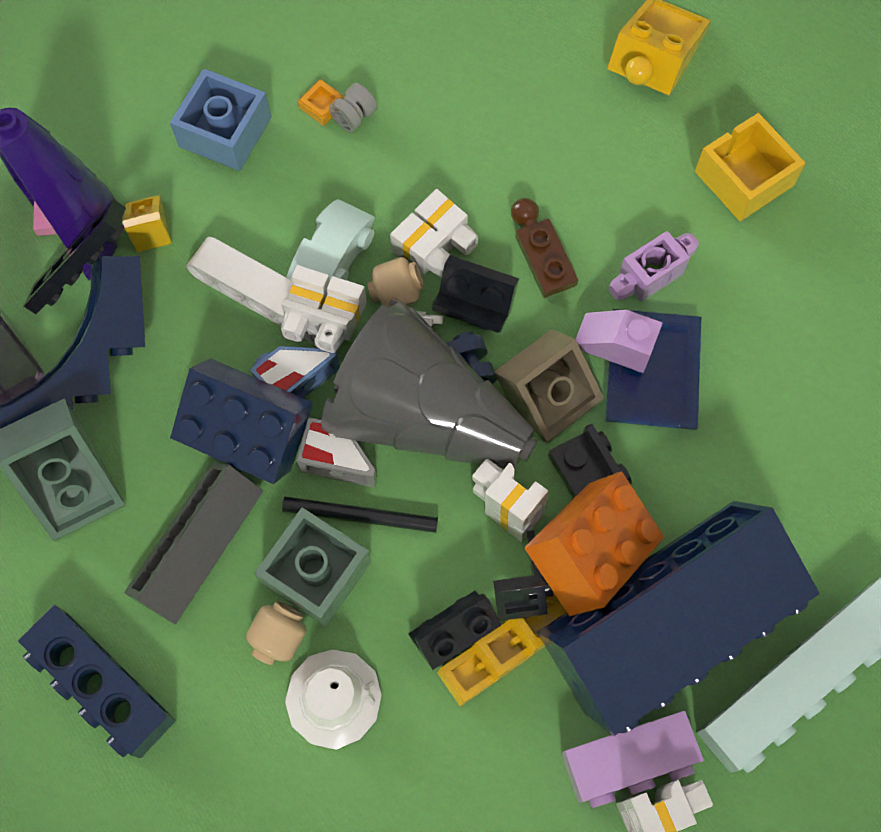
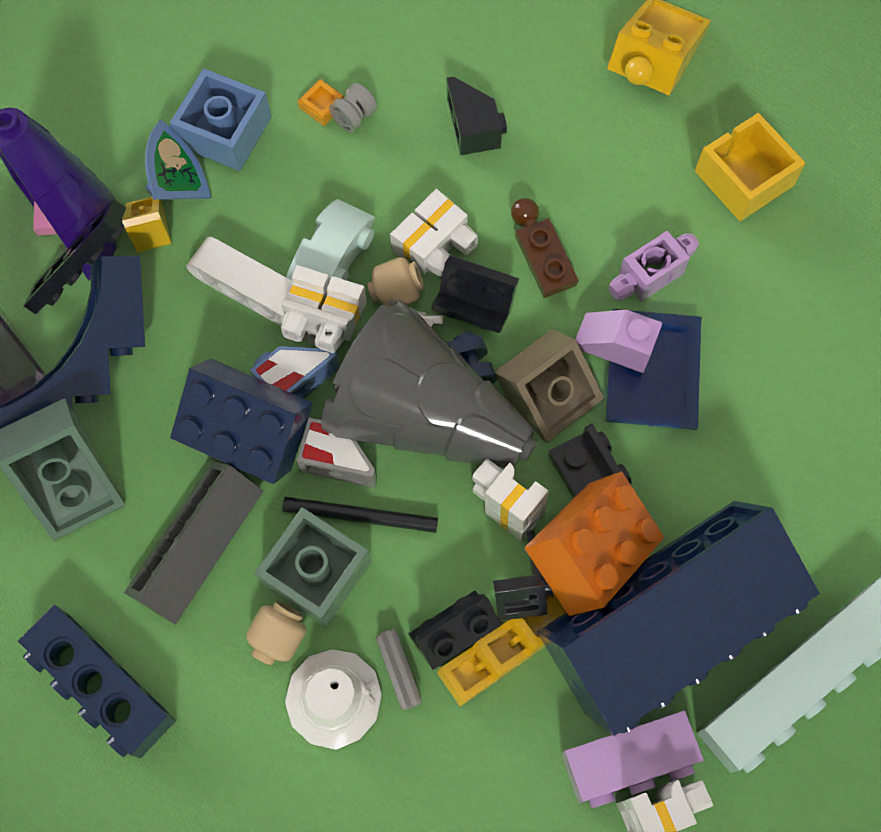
(172, 167): none -> shield
(398, 669): none -> light grey axle
(474, 118): none -> black slope

